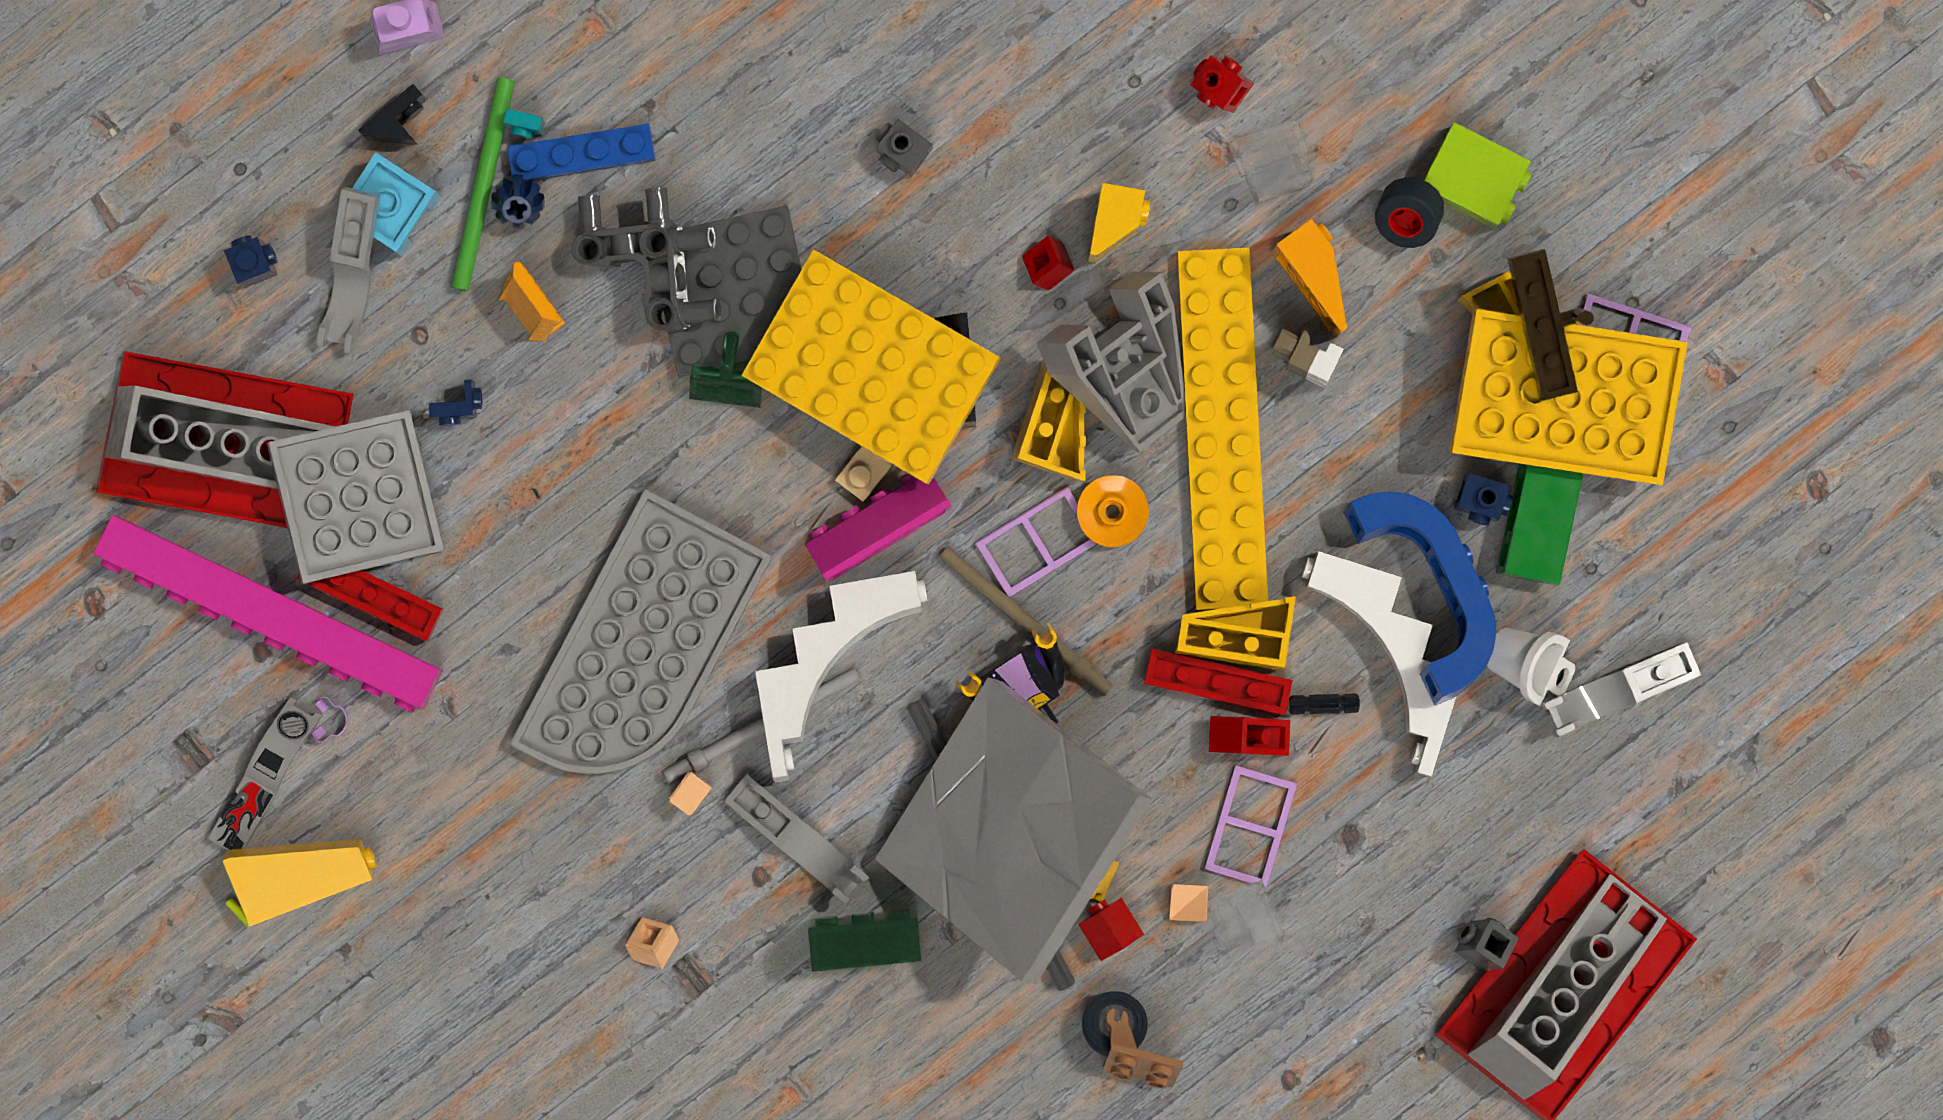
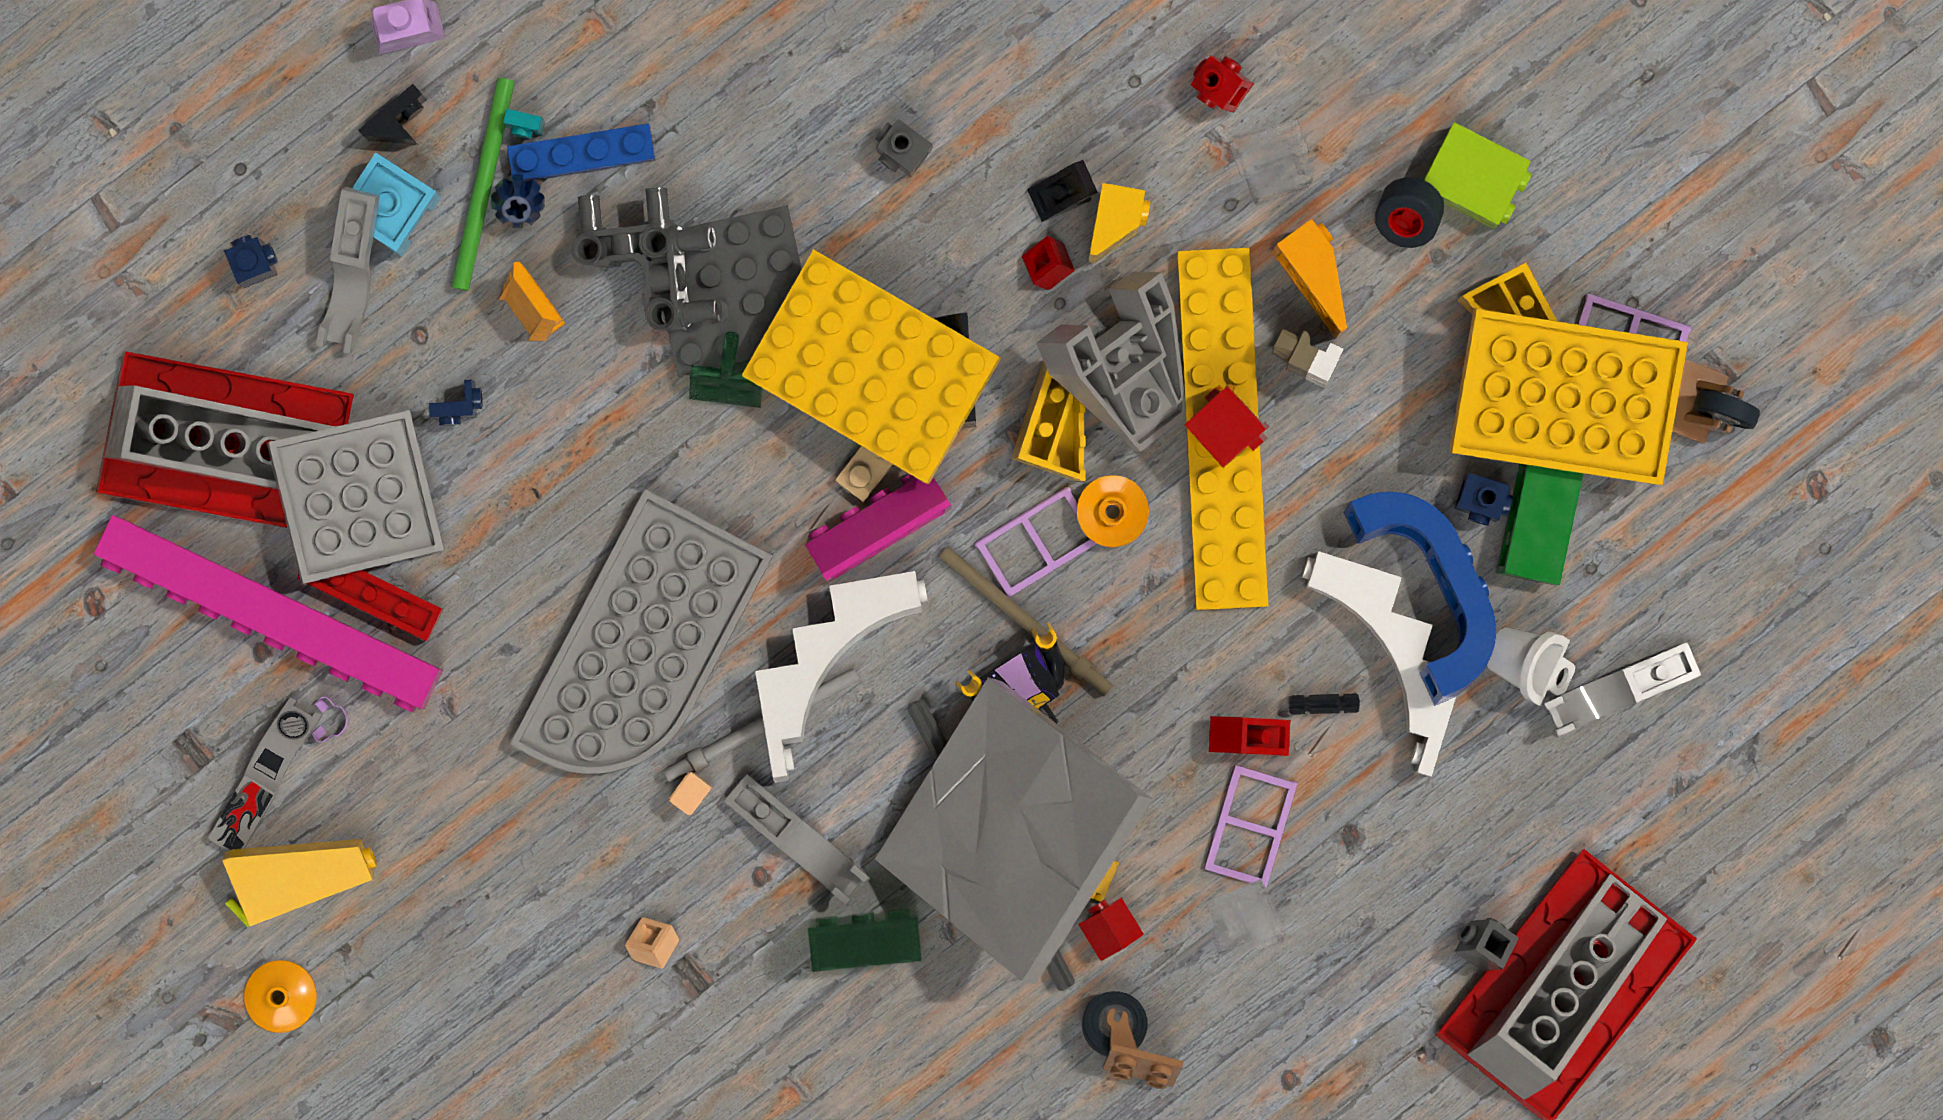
(298, 991): none -> light orange dish
(1063, 191): none -> black slope
(1188, 902): light nougat slope -> none
(1218, 682): red plate -> none
(1226, 425): none -> red plate
(1239, 634): yellow wedge -> none
(1545, 324): dark brown plate -> none
(1710, 404): none -> plate

